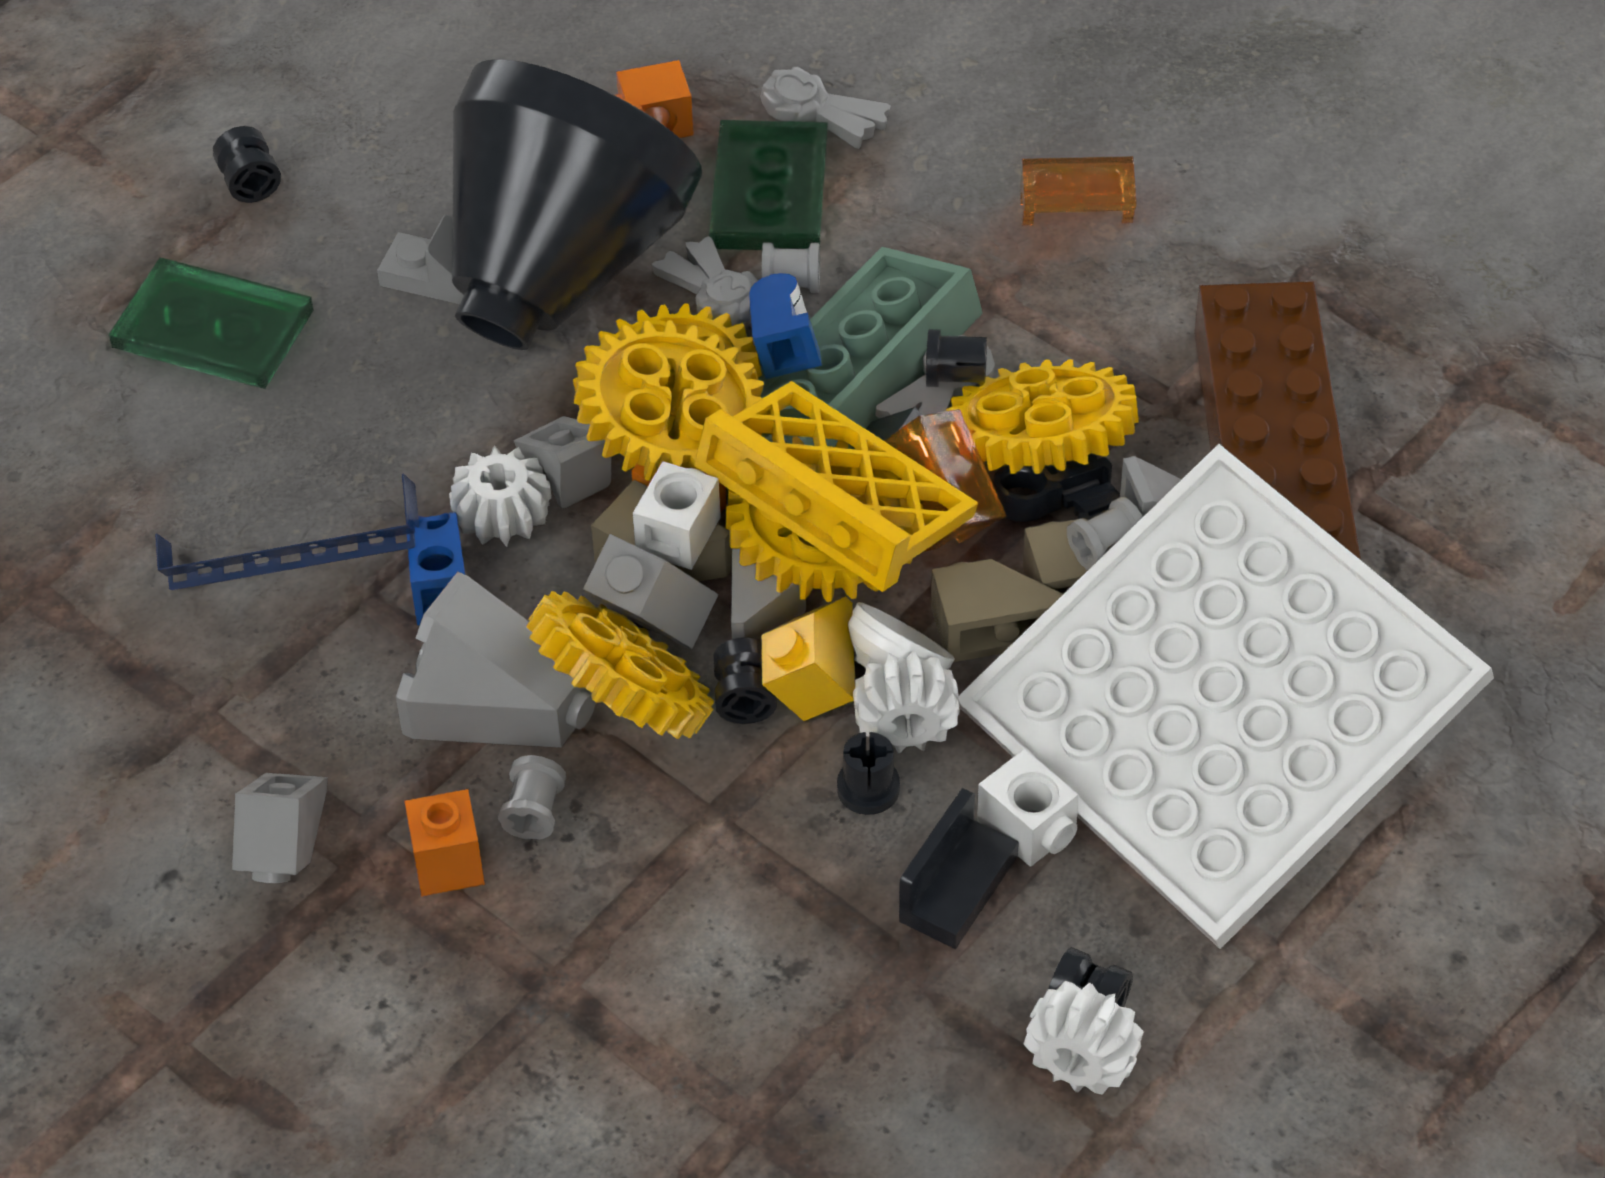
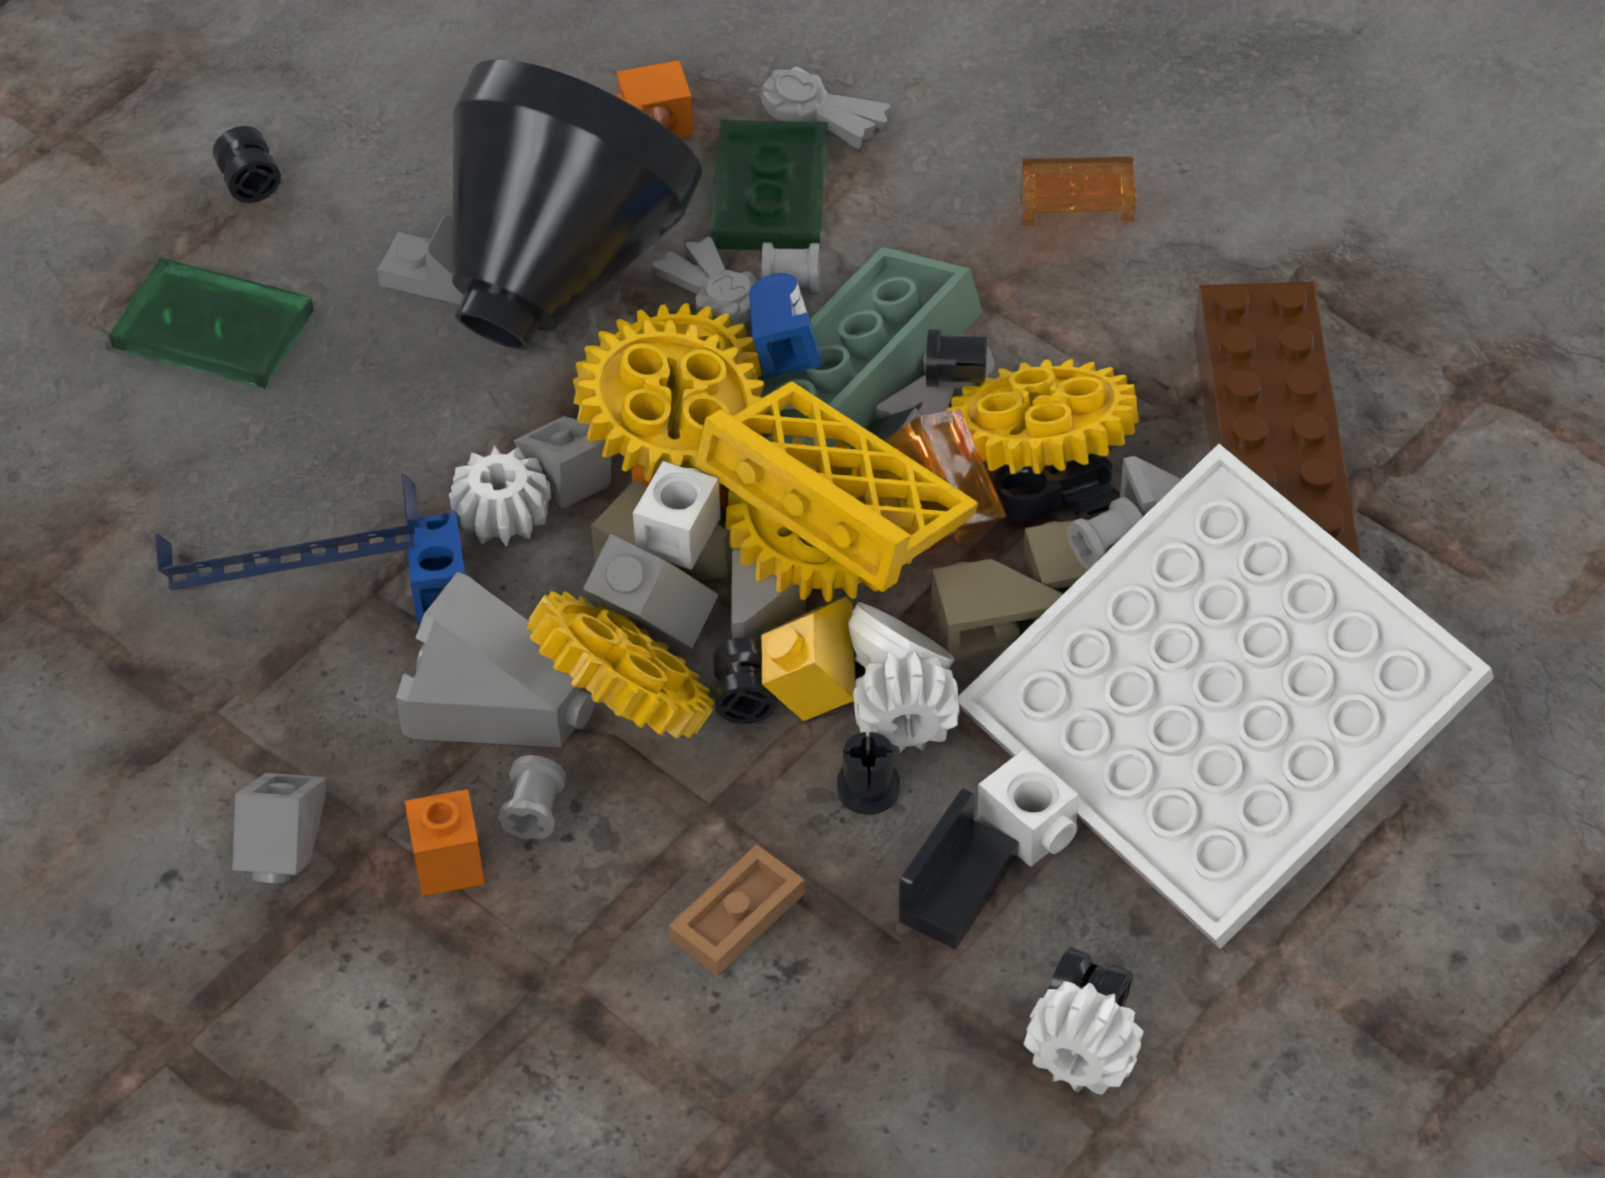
(736, 909): none -> medium nougat plate

